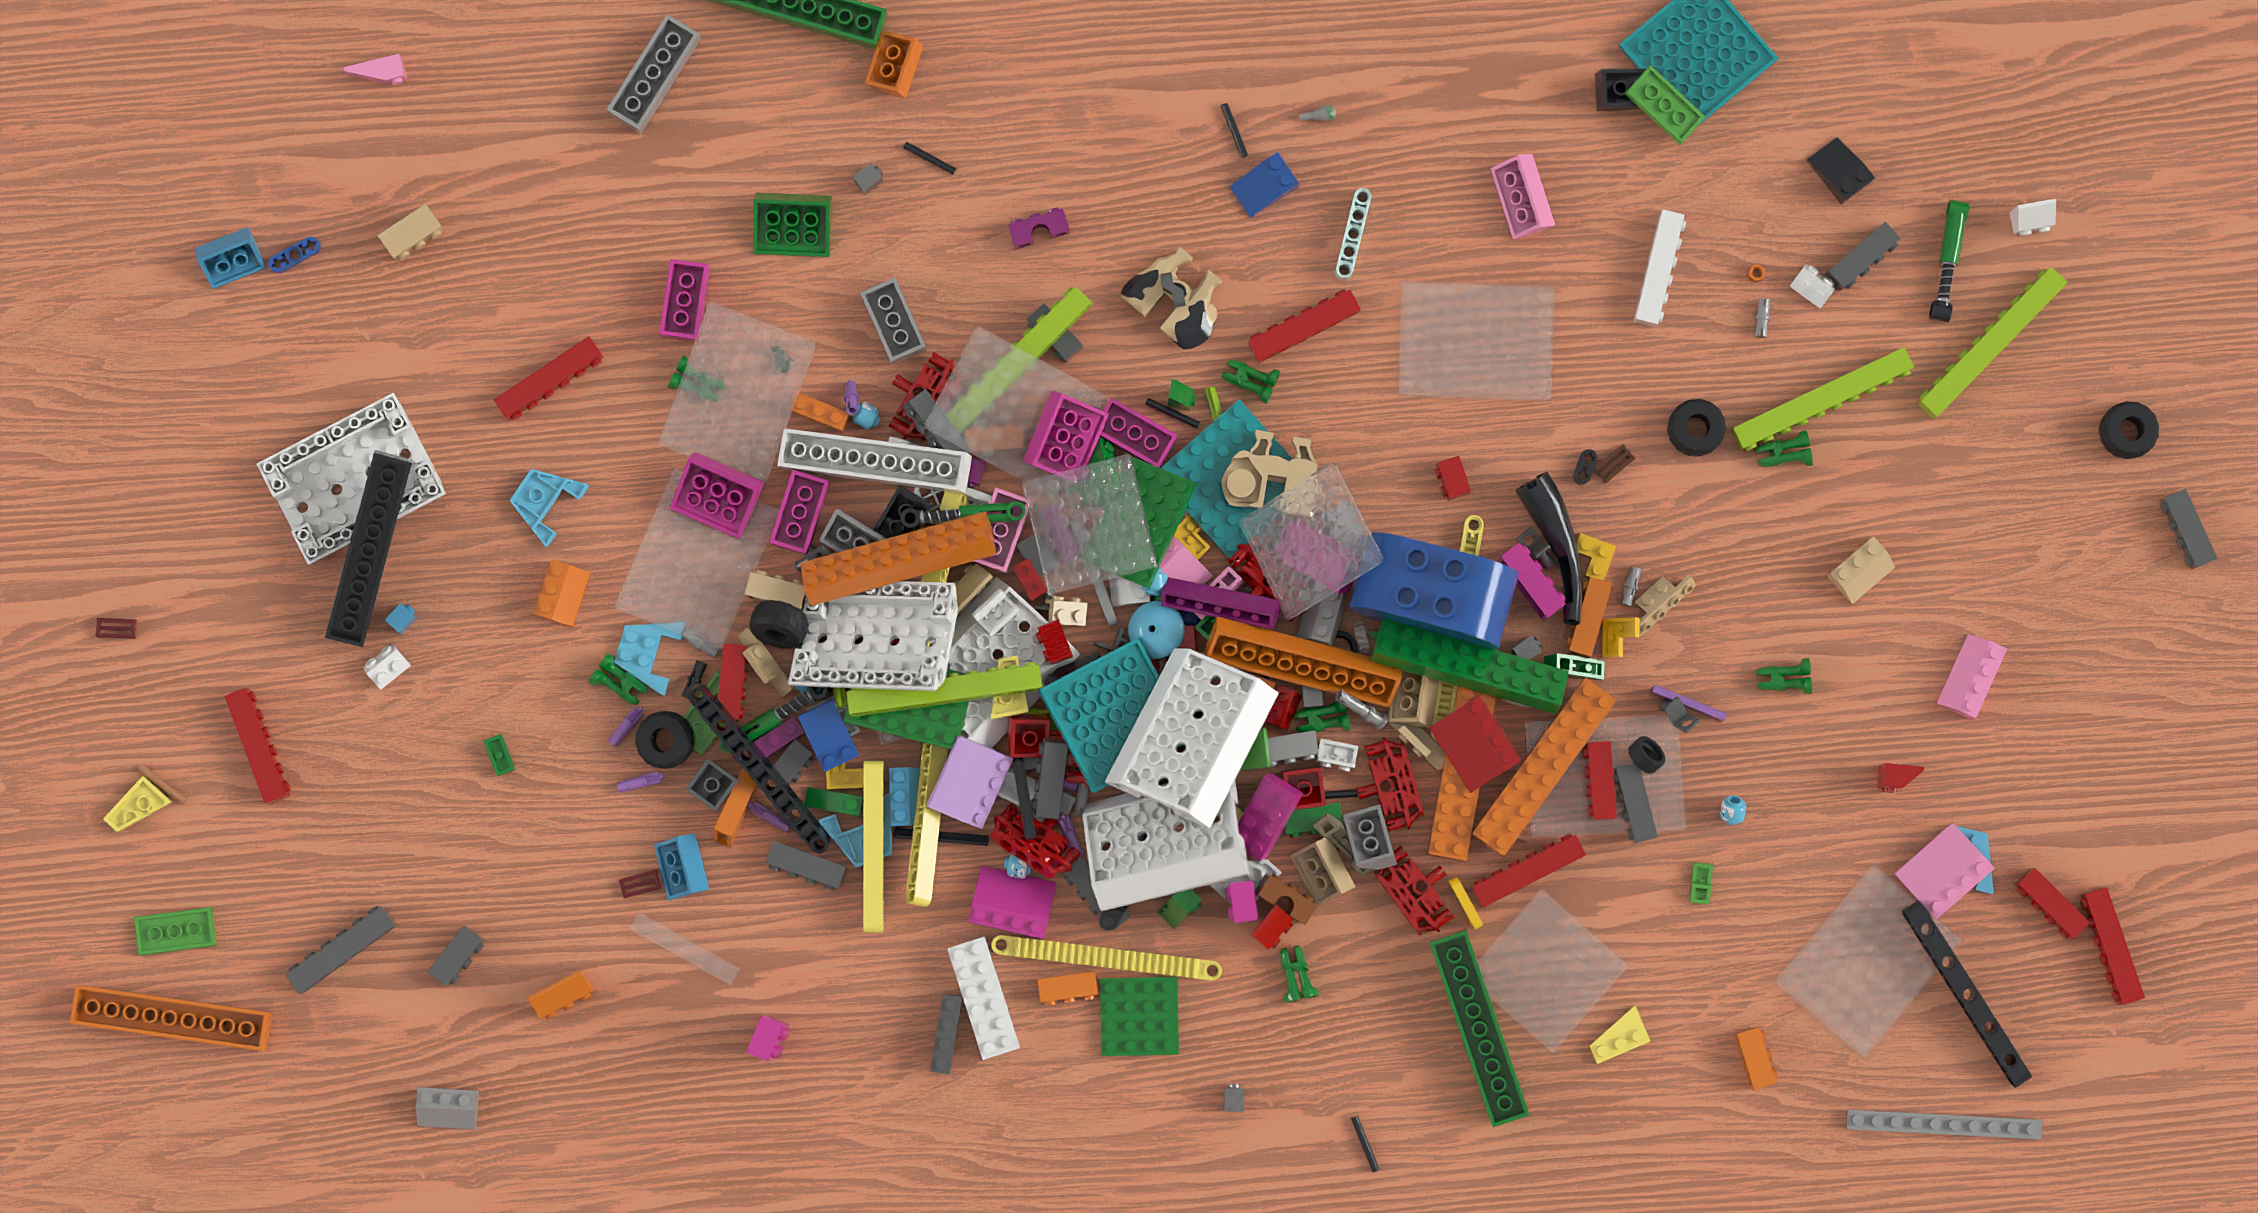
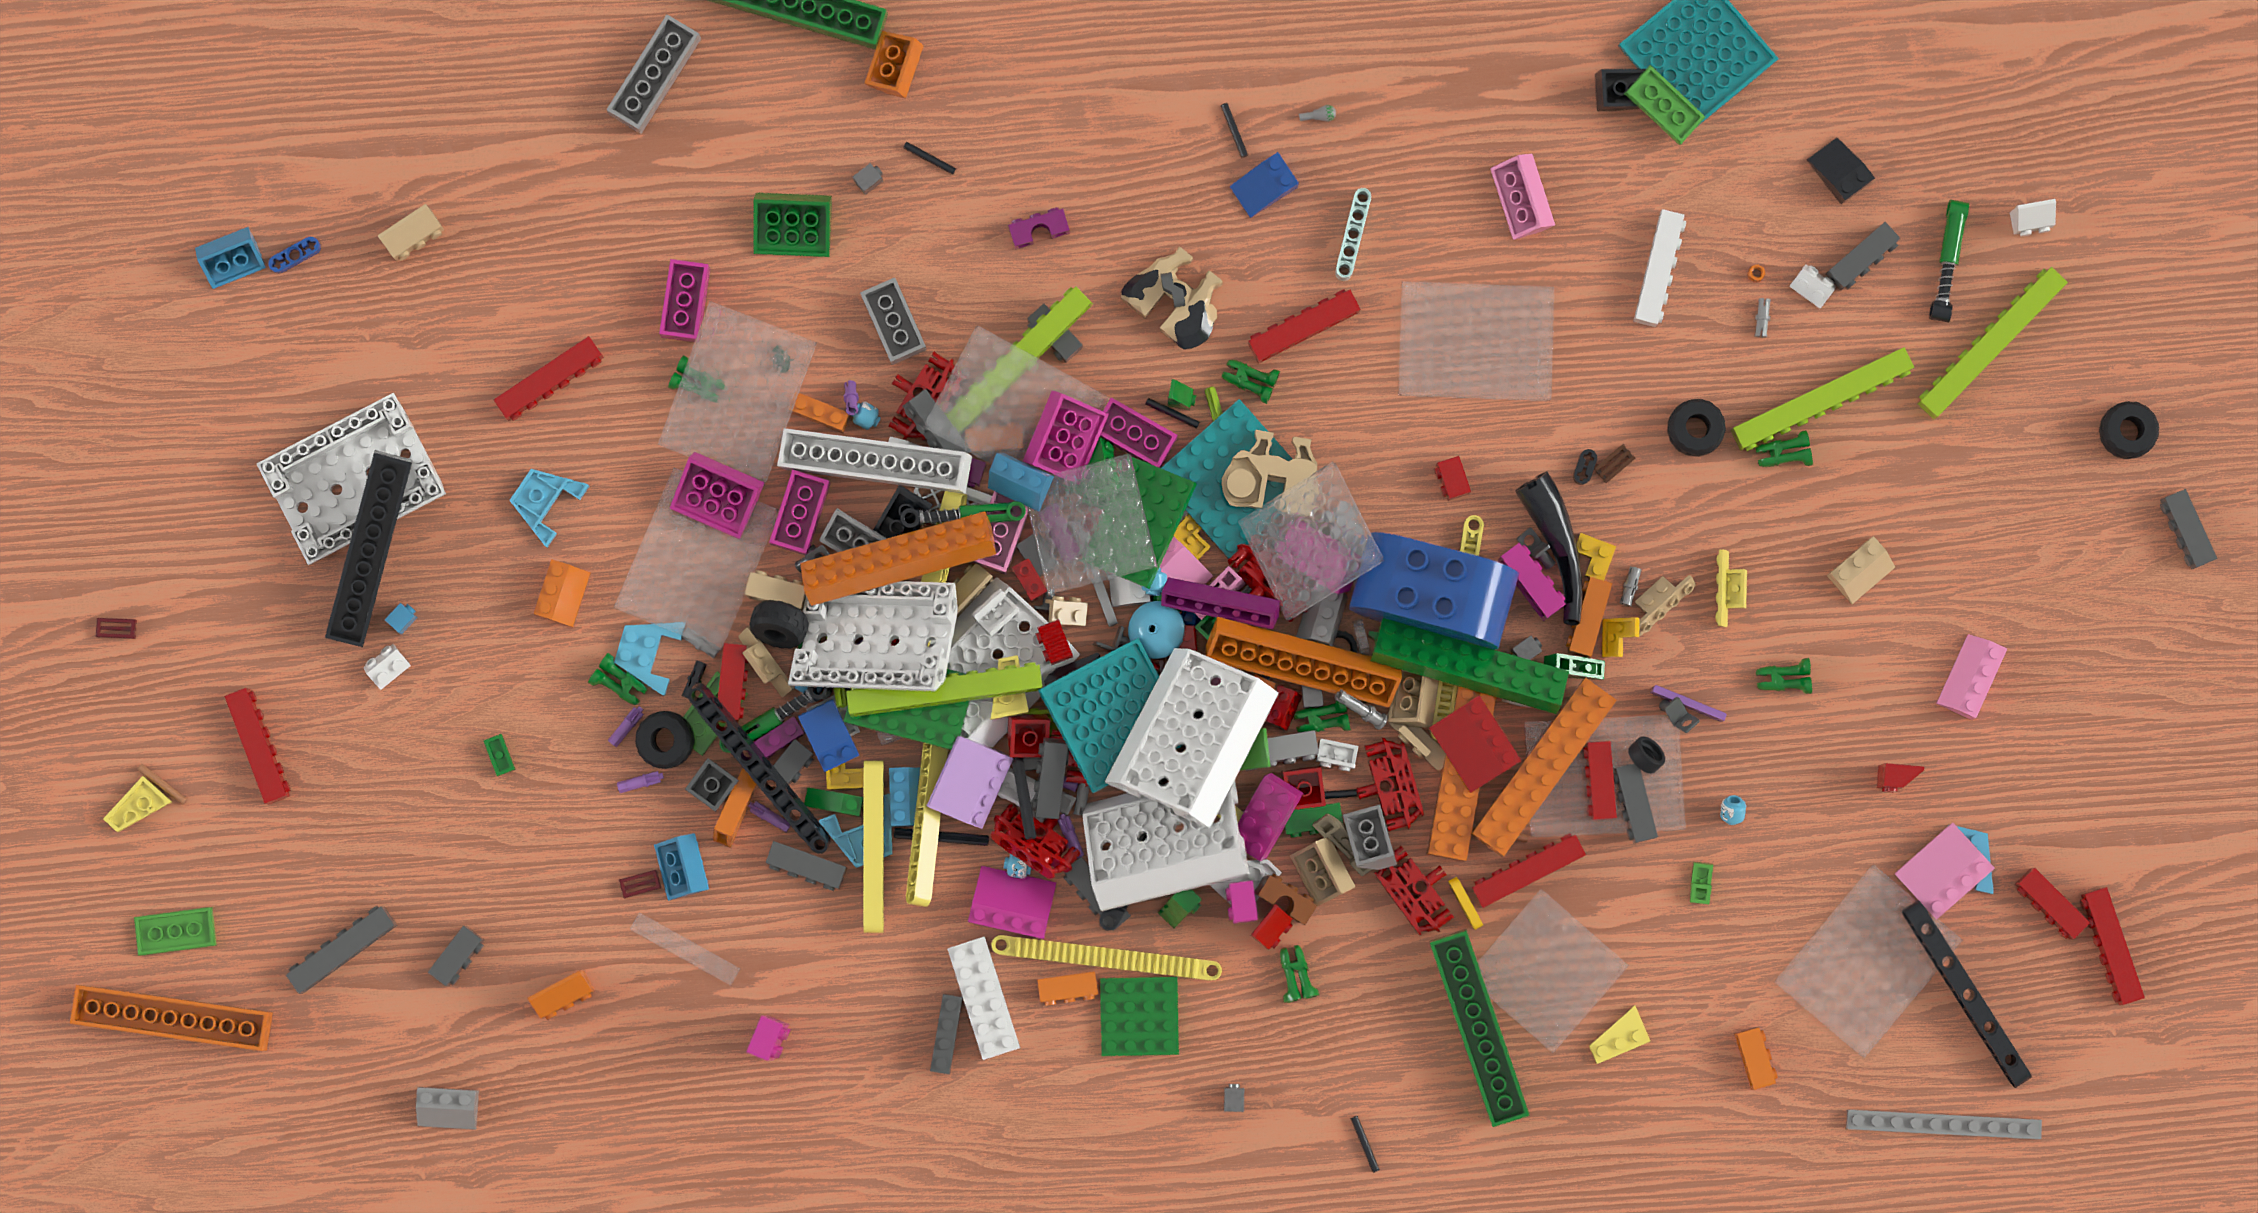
(384, 70): bright pink slope -> none
(1019, 481): none -> dark azure slope
(1731, 588): none -> light yellow bracket

